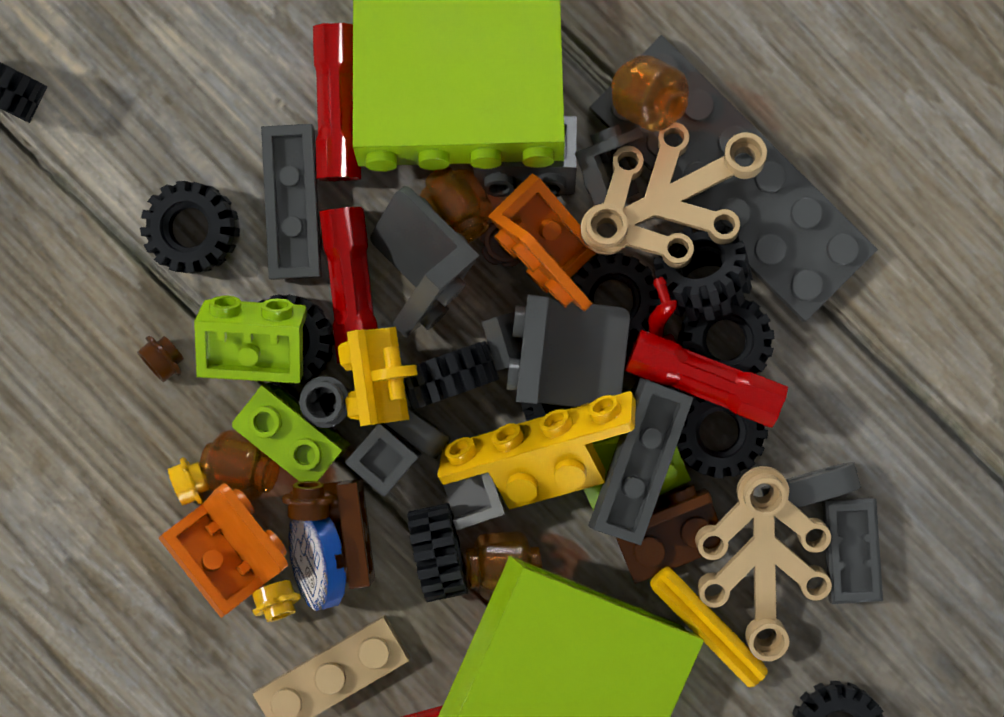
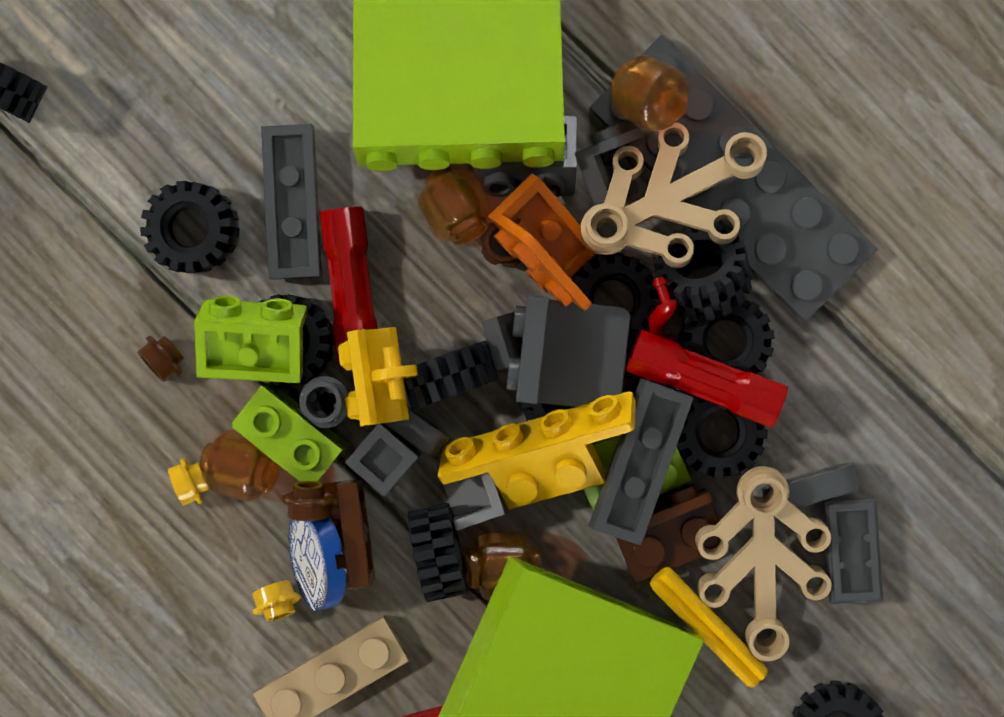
(225, 549): orange bracket -> none
(334, 102): red axle -> none
(426, 254): dark grey bracket -> none

